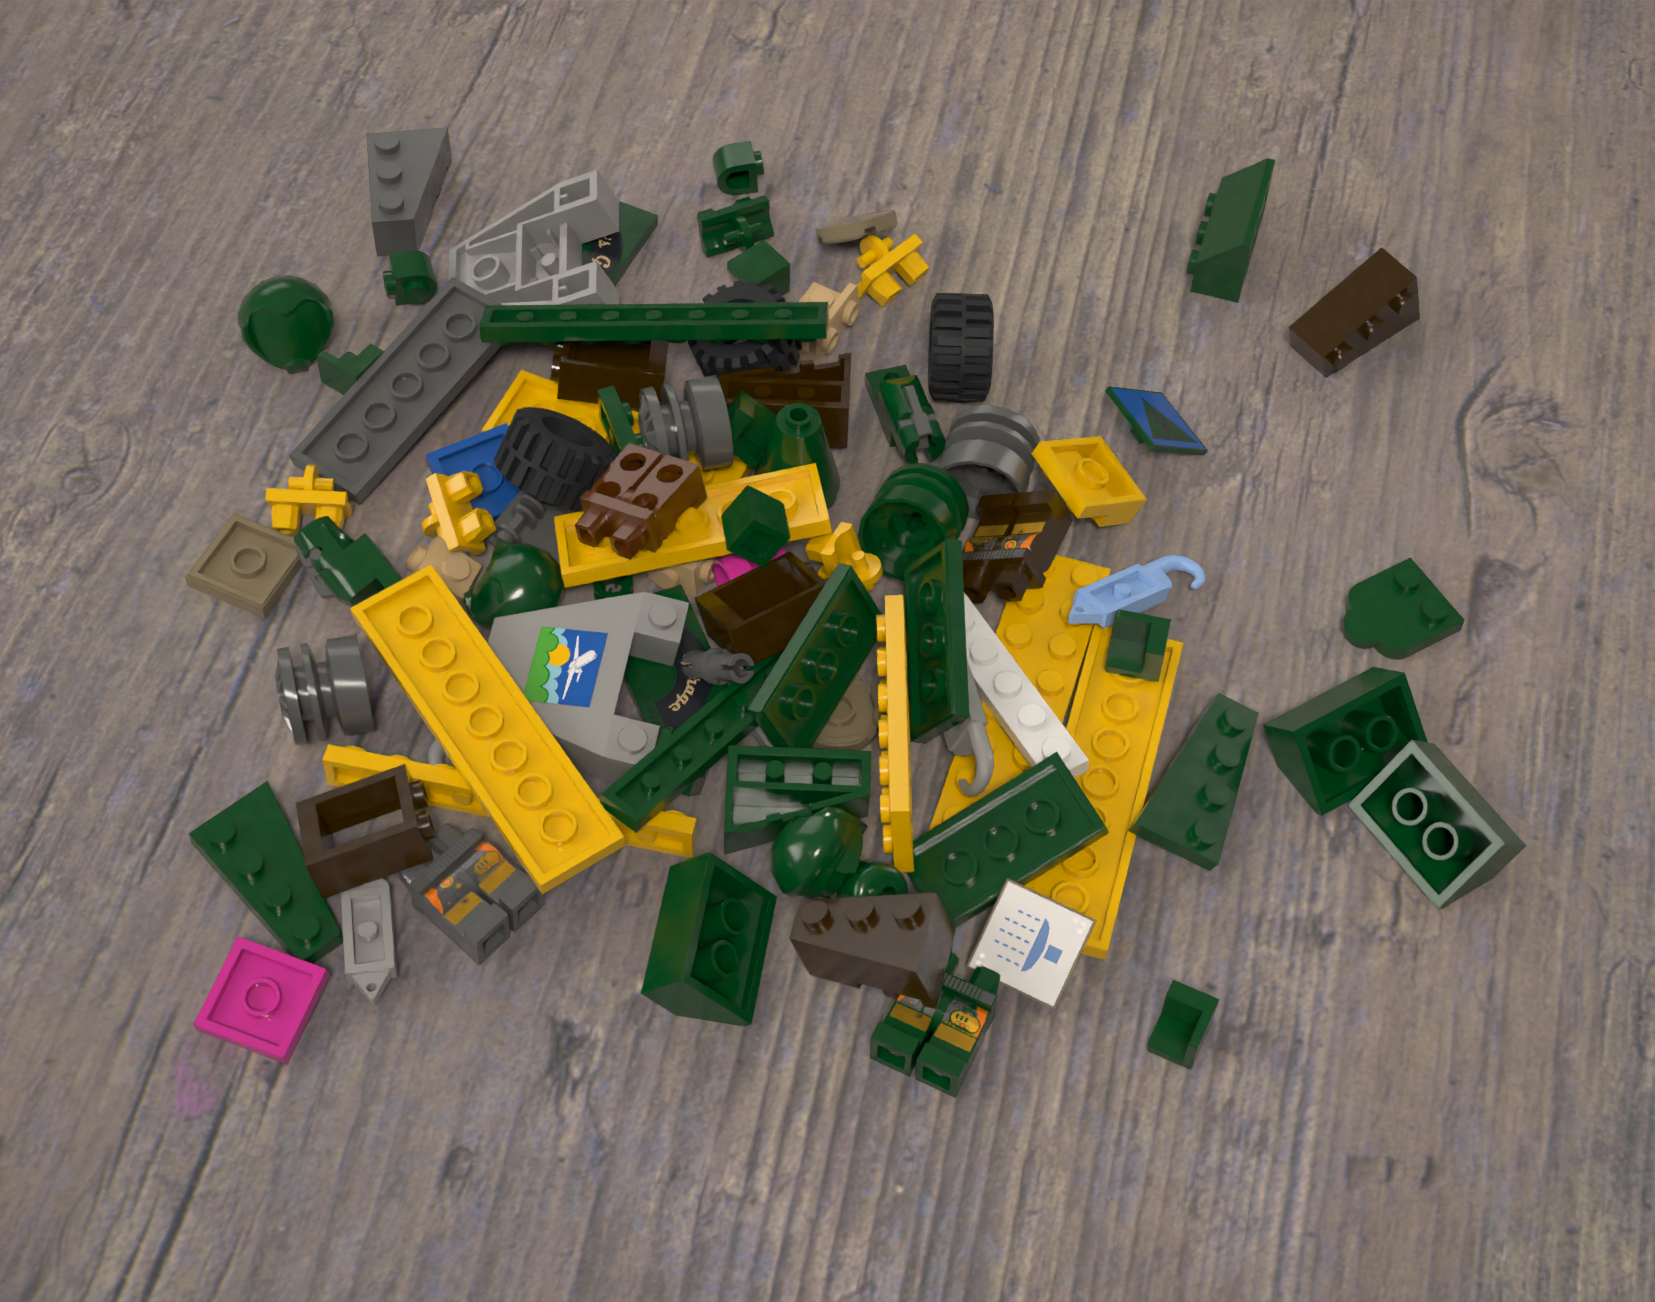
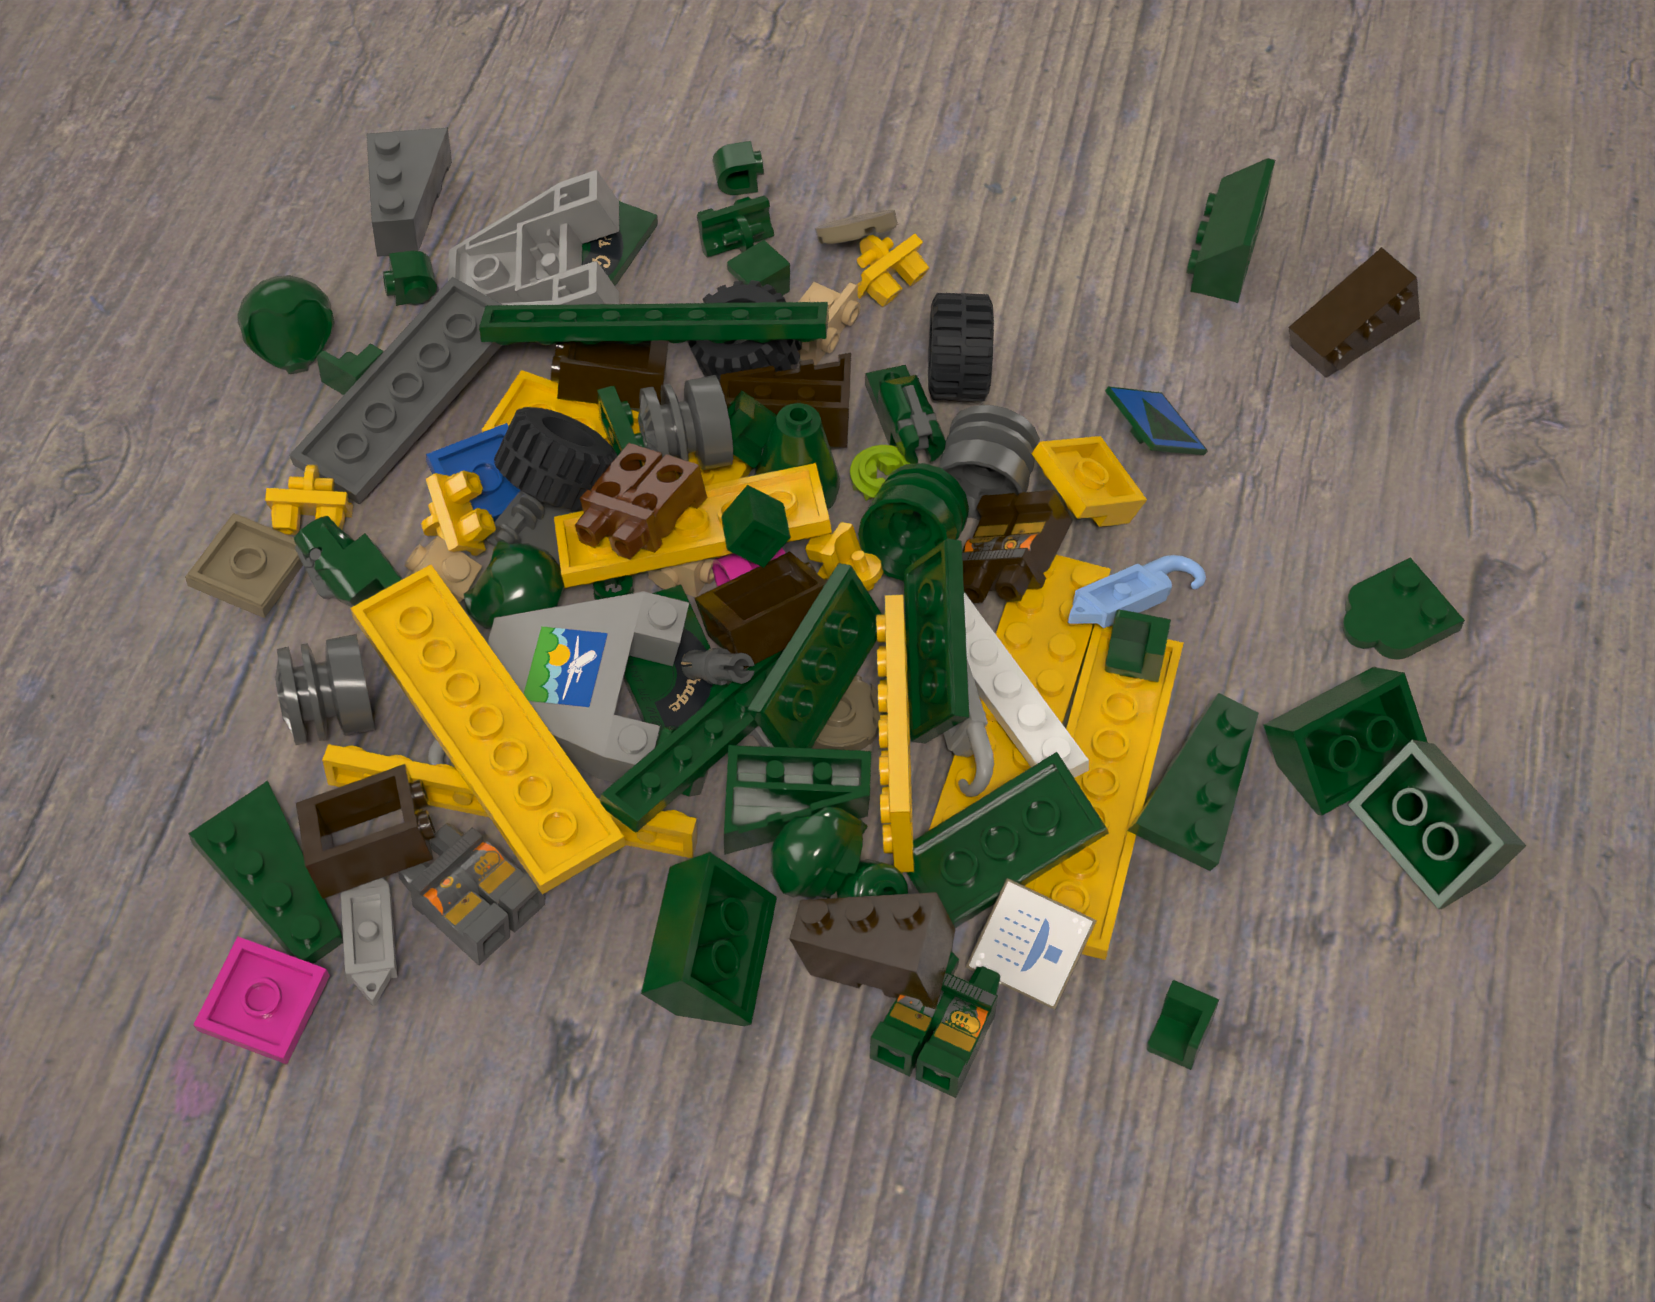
(865, 464): none -> lime gear

